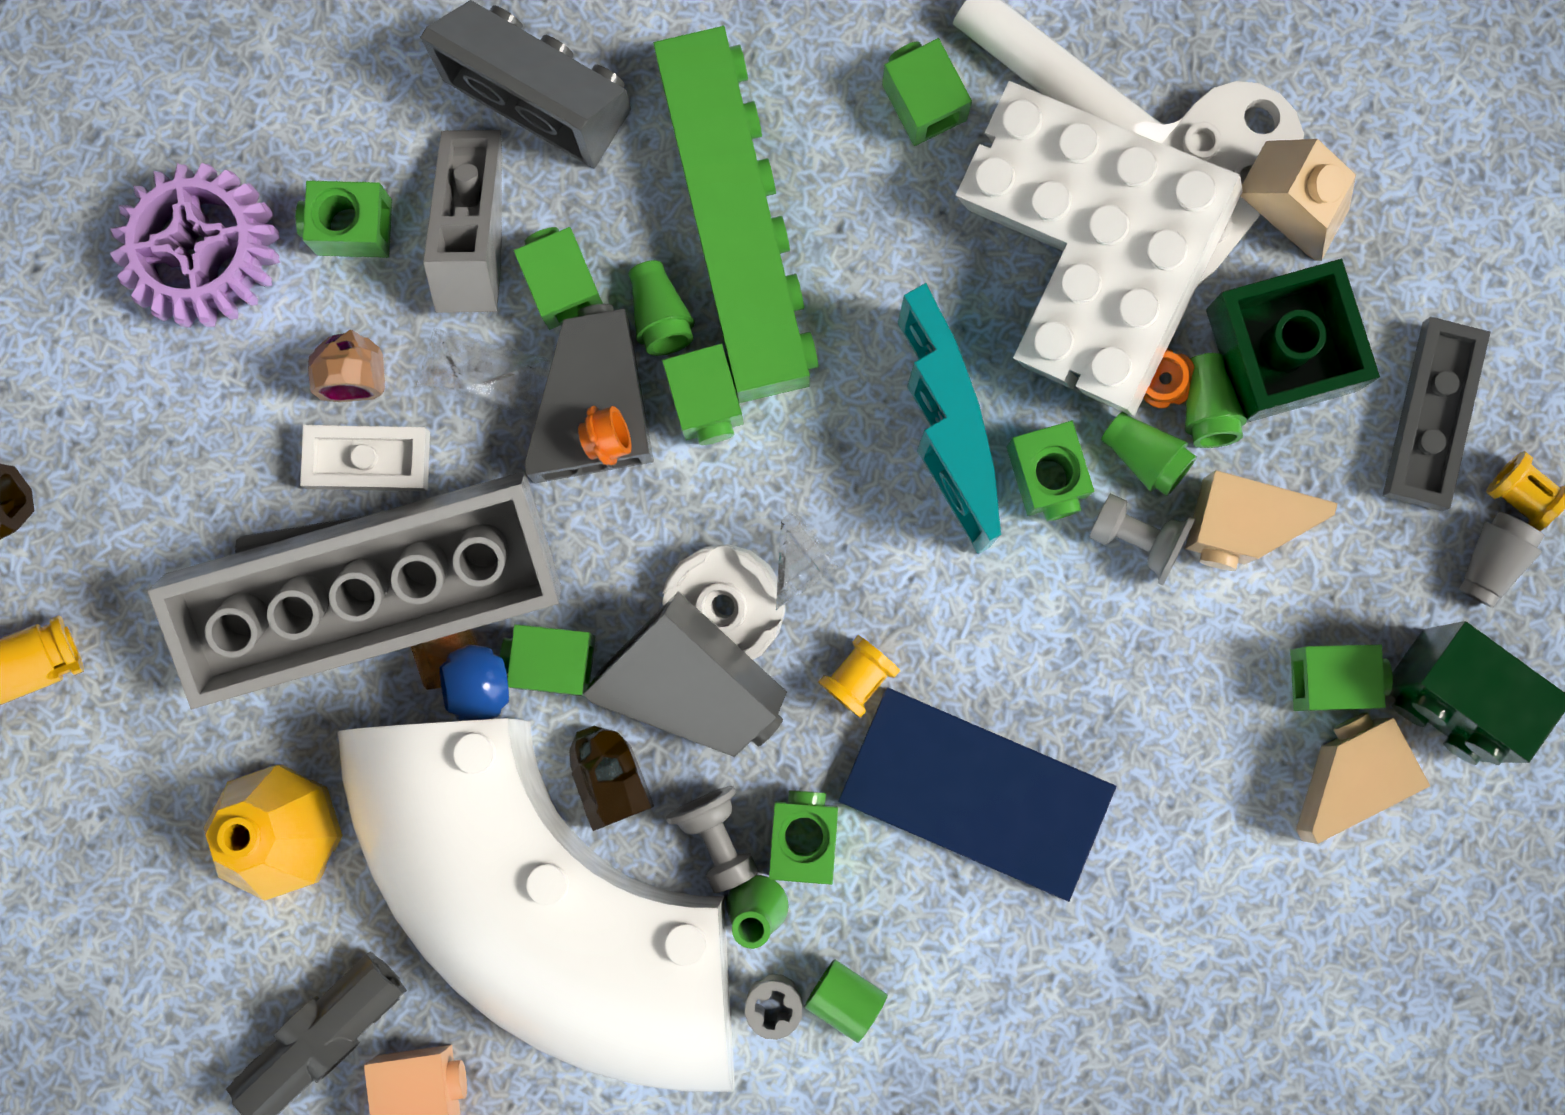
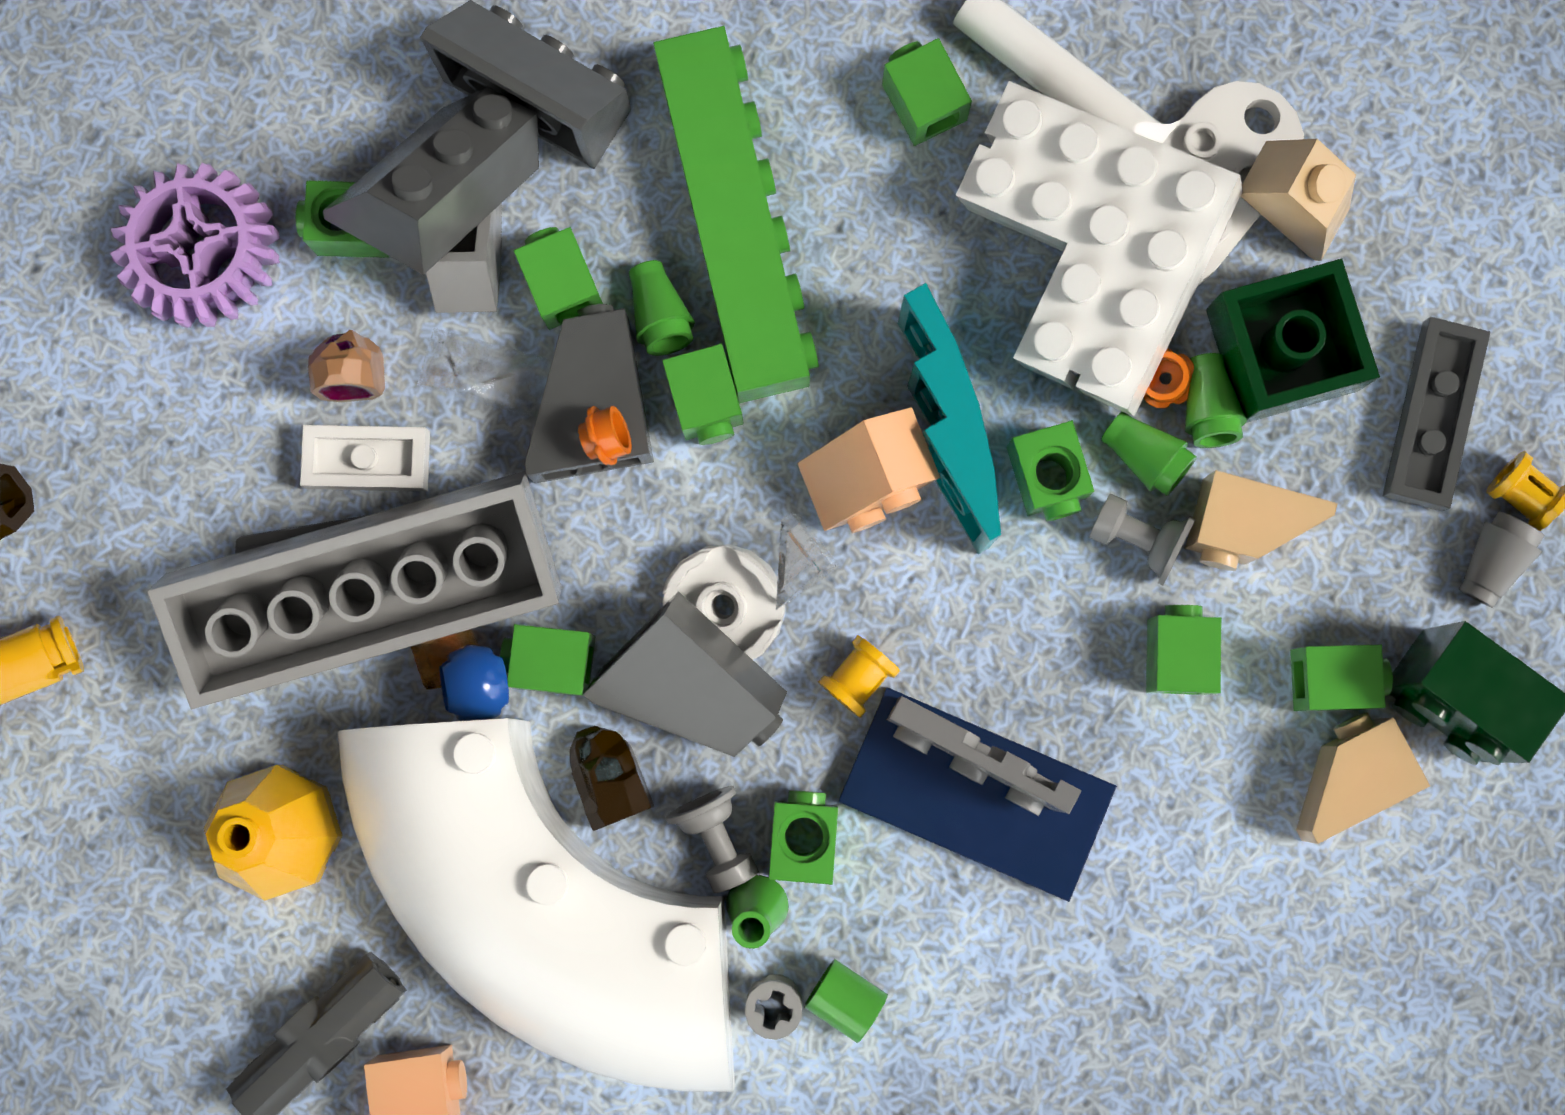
(442, 179): none -> dark grey slope
(869, 471): none -> light nougat brick
(976, 761): none -> light grey wing
(1183, 652): none -> bright green brick

